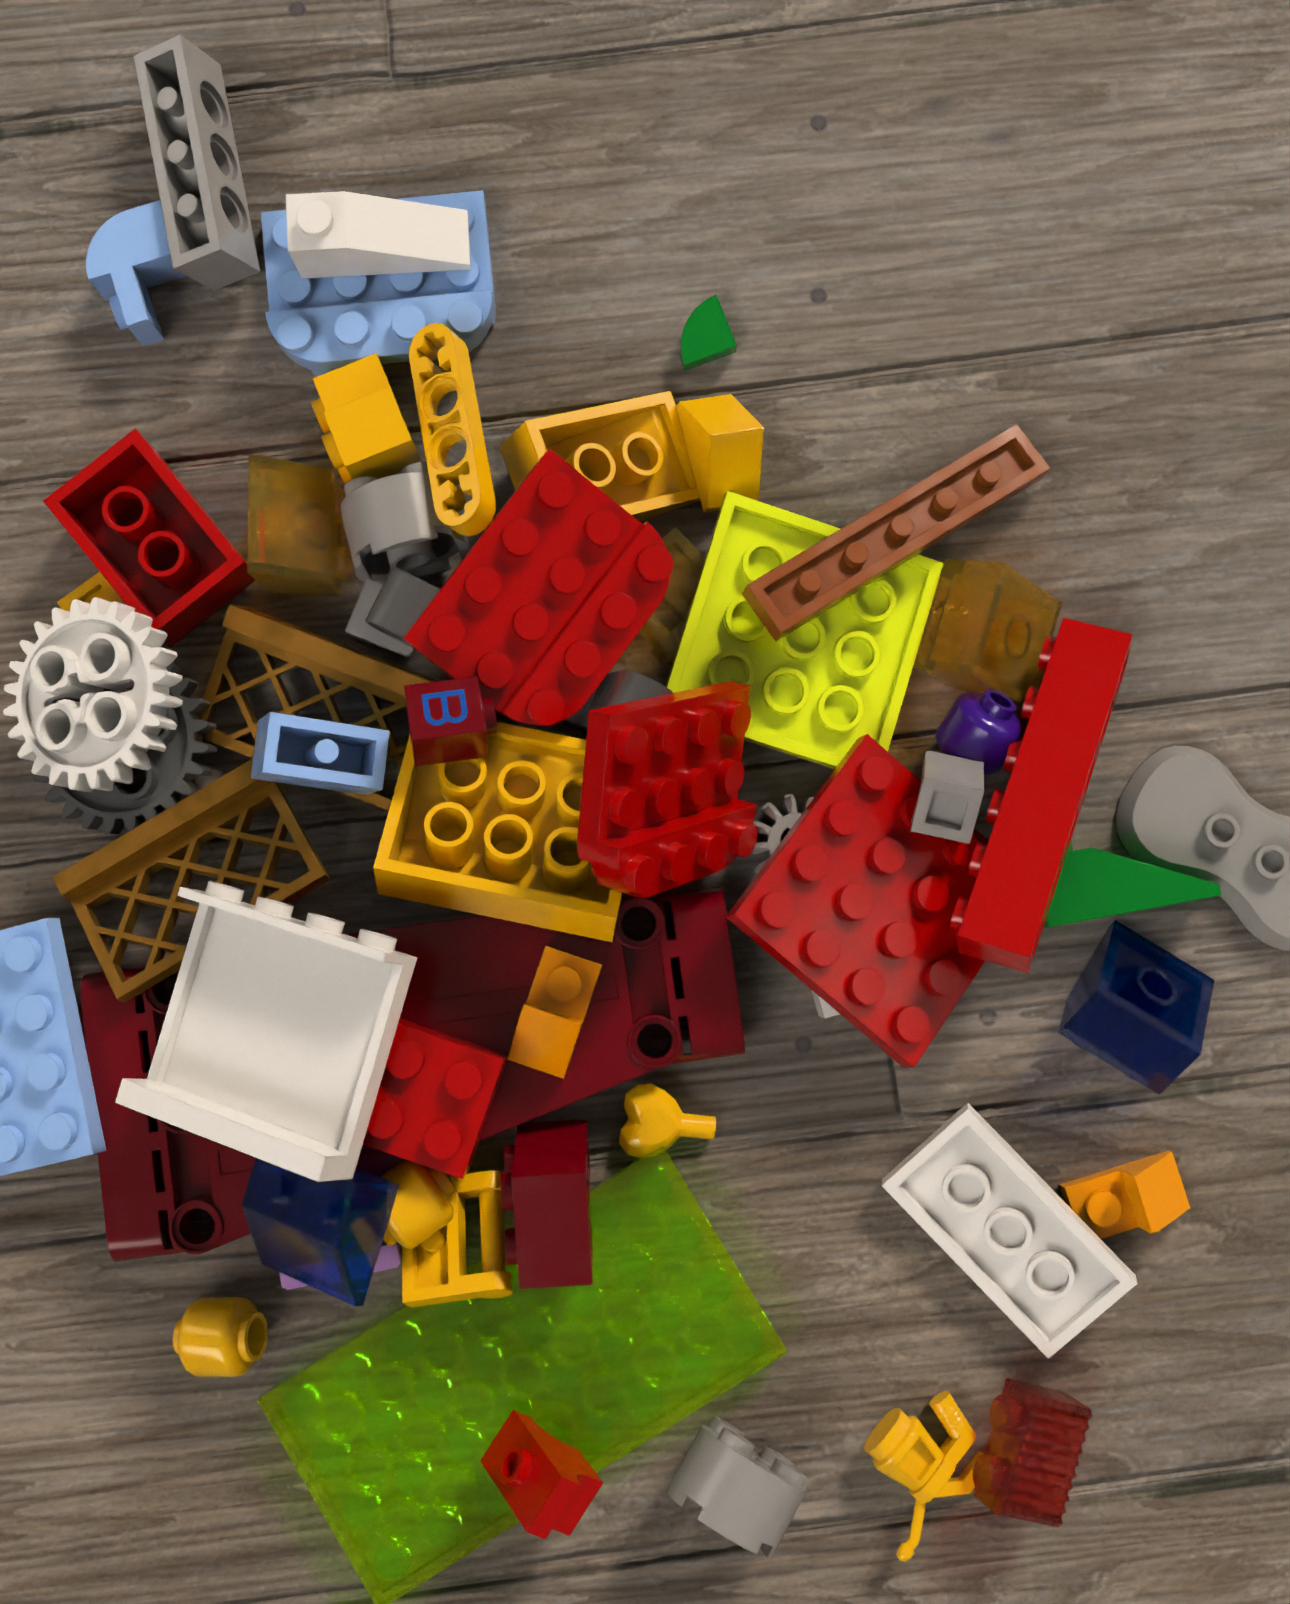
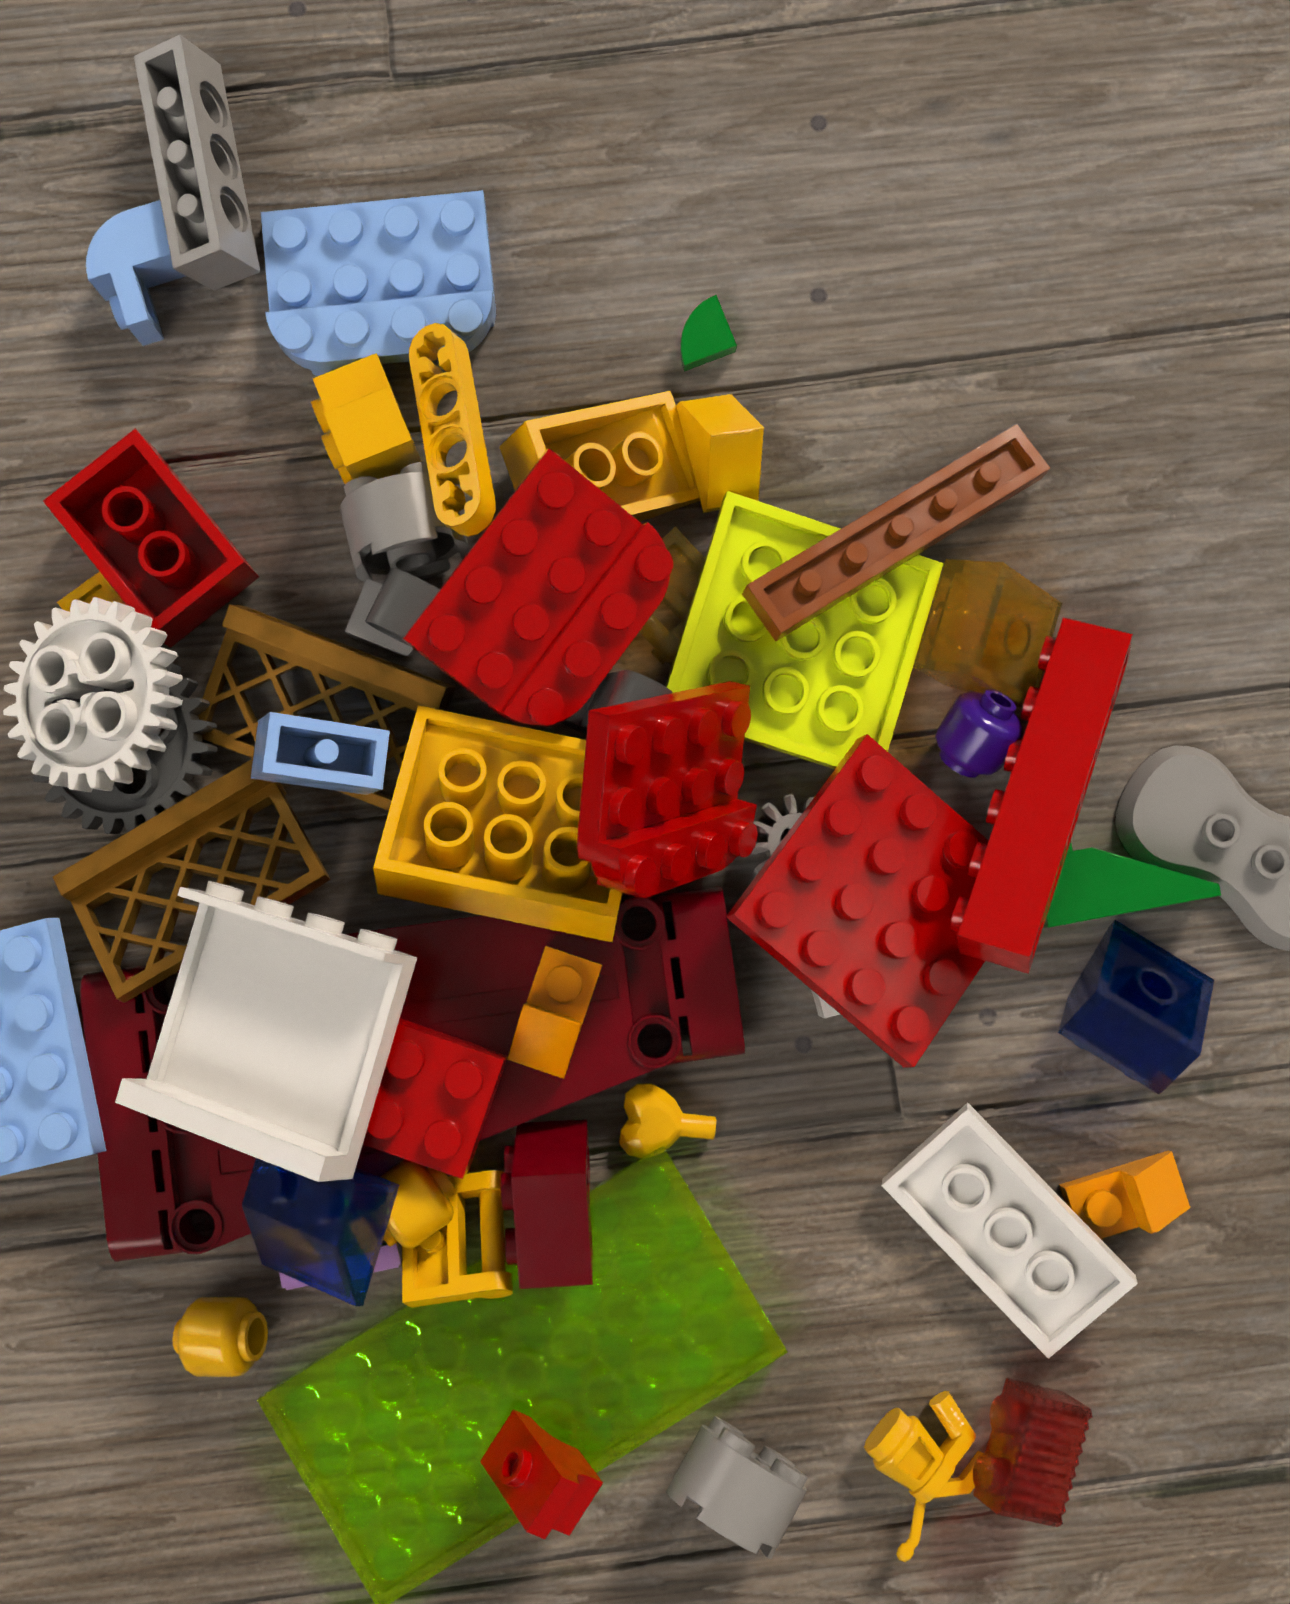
(295, 529): clear yellow slope -> none
(373, 235): white slope -> none
(449, 720): dark red brick -> none
(948, 797): light grey panel -> none

